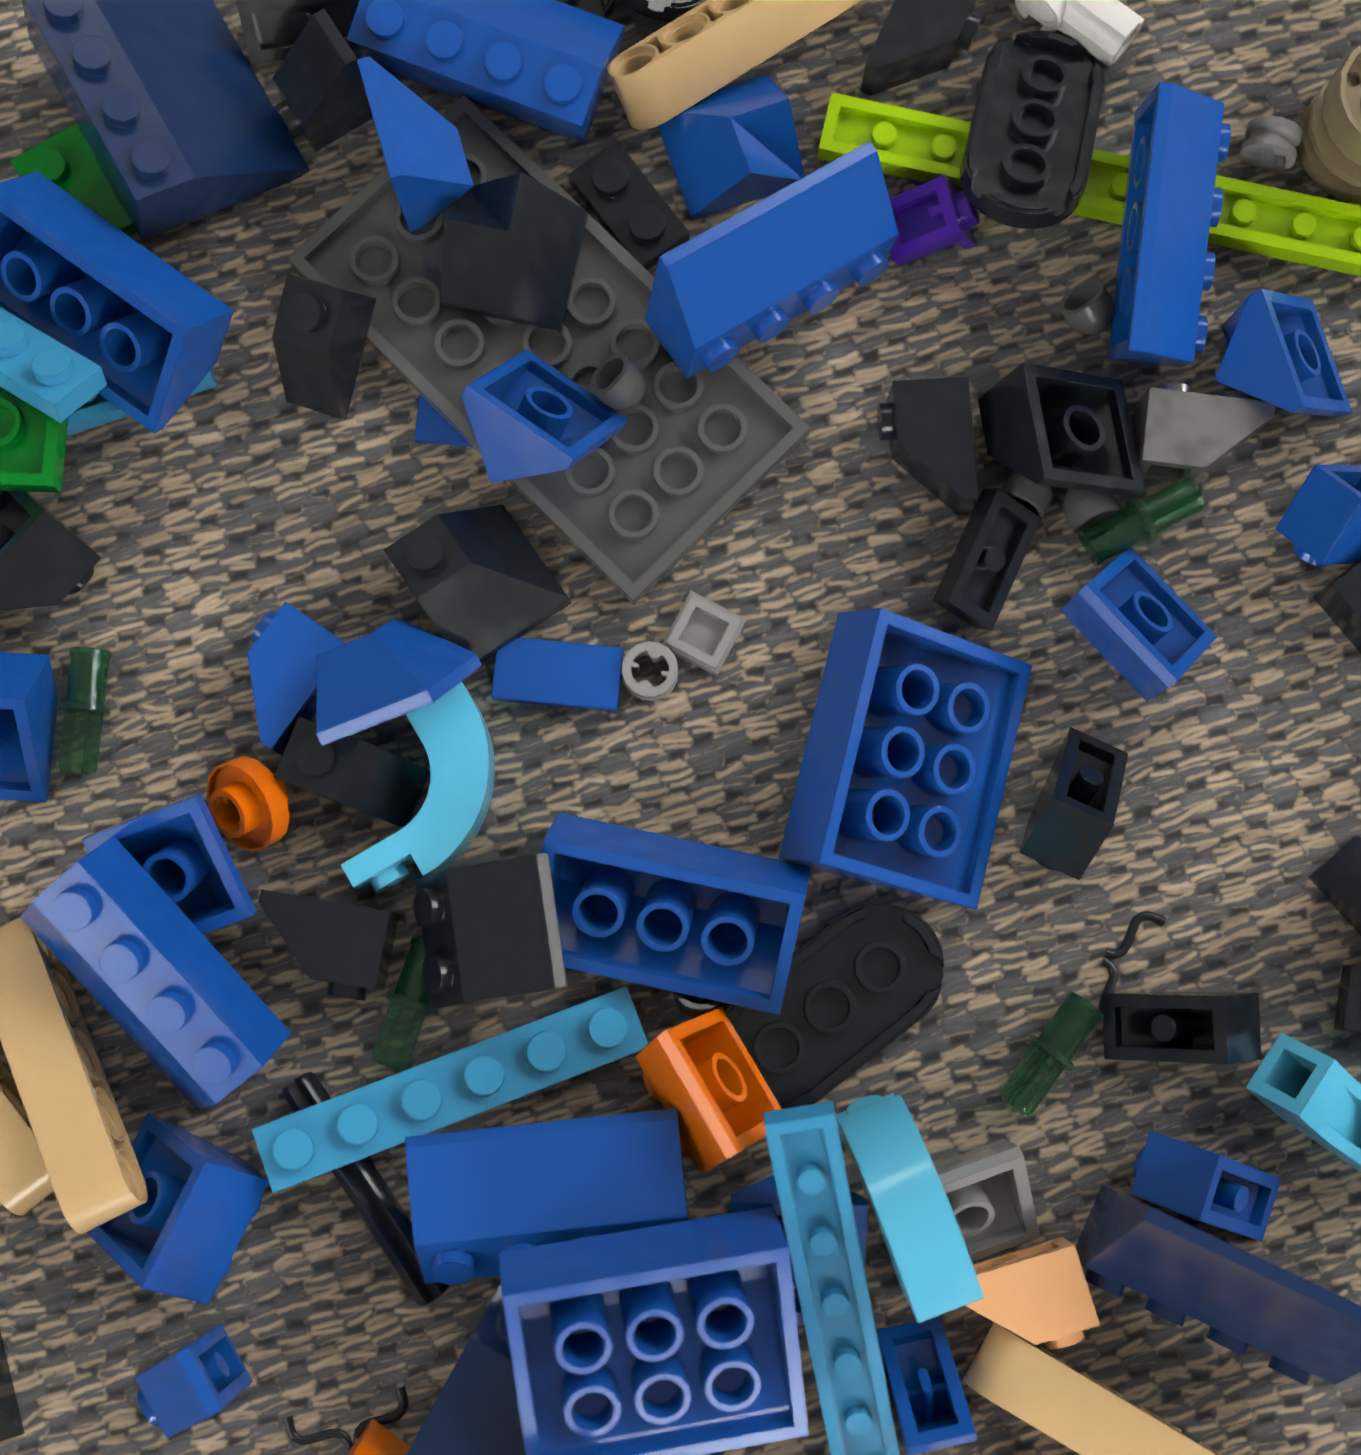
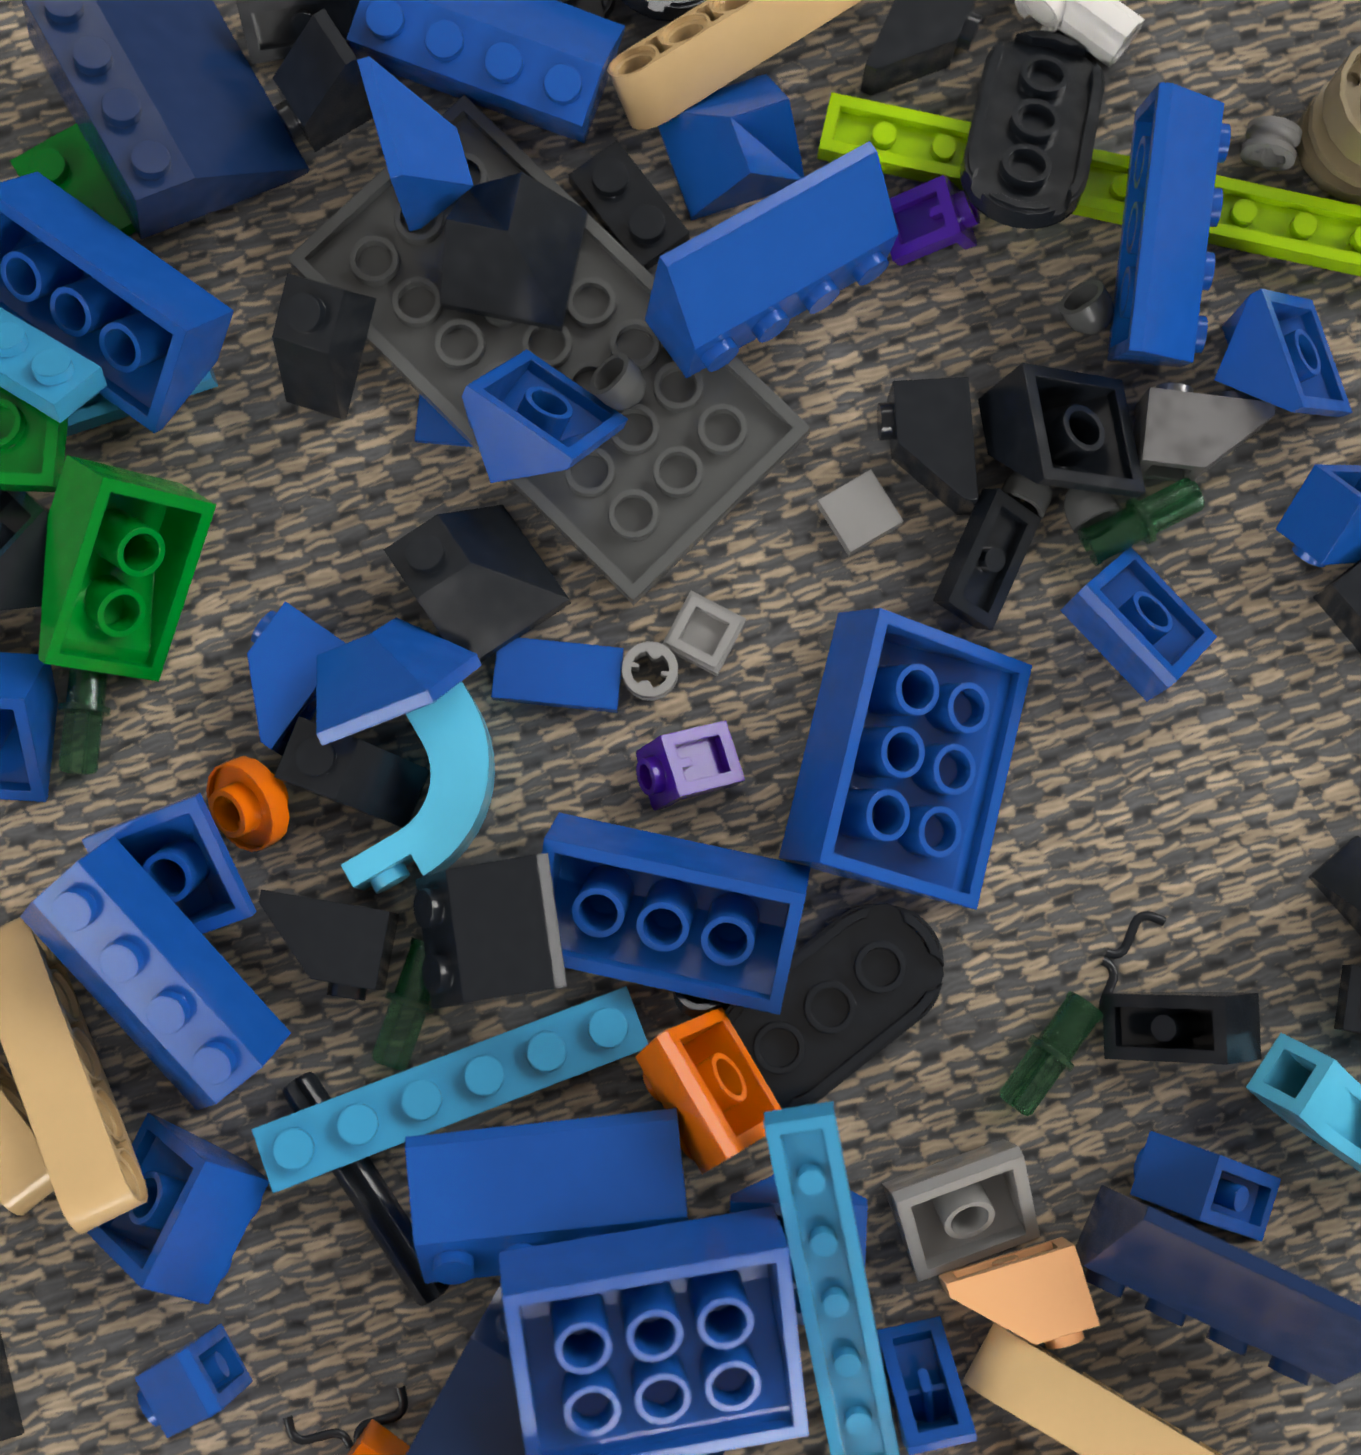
(117, 568): none -> green slope
(688, 764): none -> bracket
(860, 512): none -> light grey tile
(909, 1205): medium azure arch -> none
(1075, 805): black slope -> none

